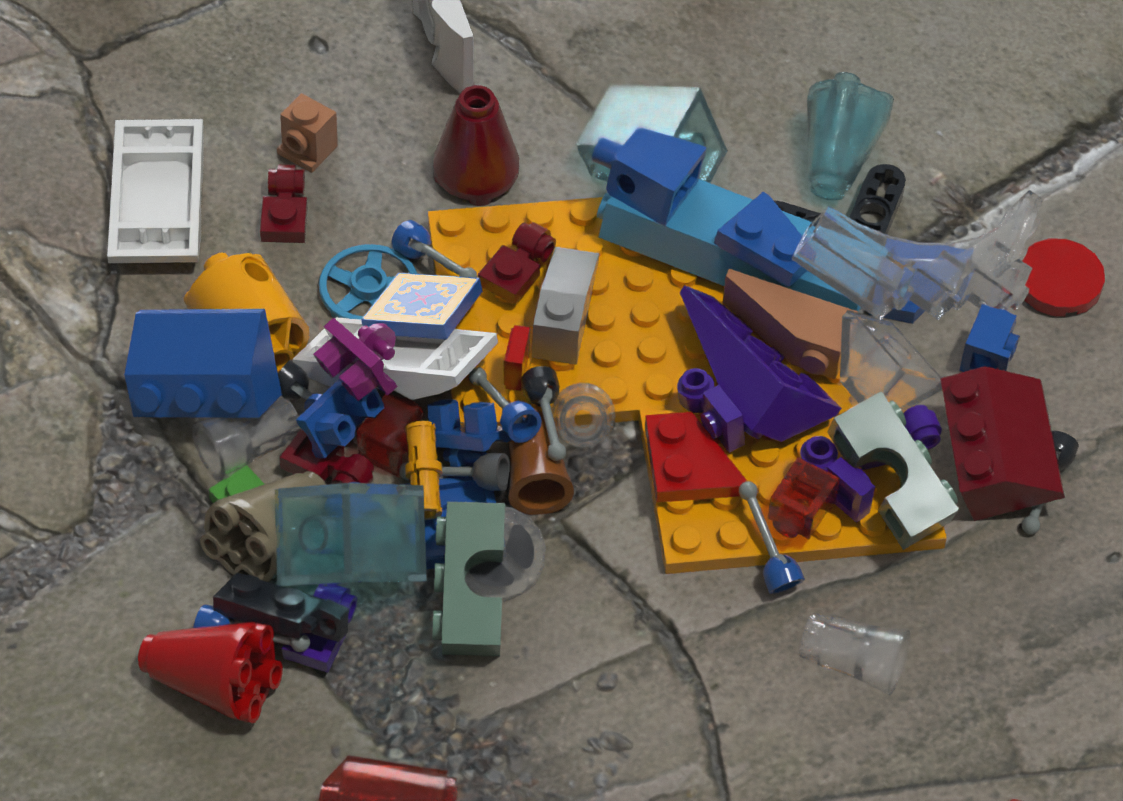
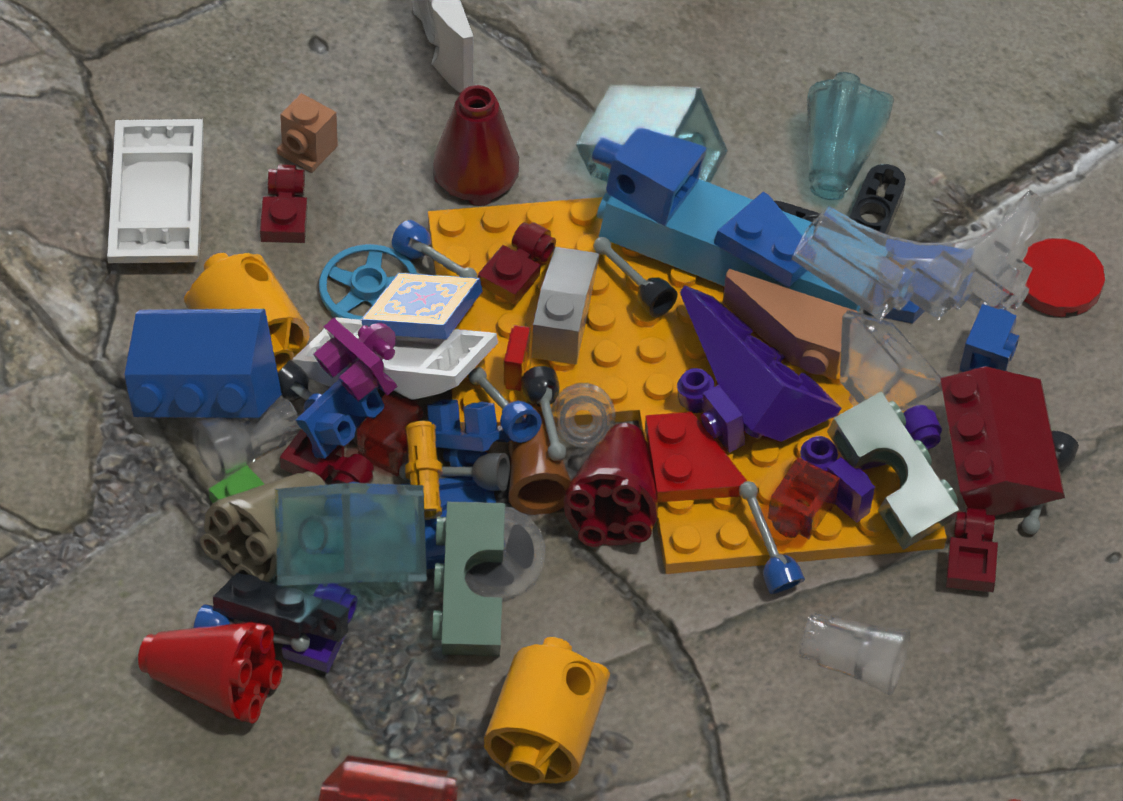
(546, 712): none -> light orange cylinder
(614, 491): none -> dark red cone
(653, 295): none -> black hinge
(972, 552): none -> dark red plate

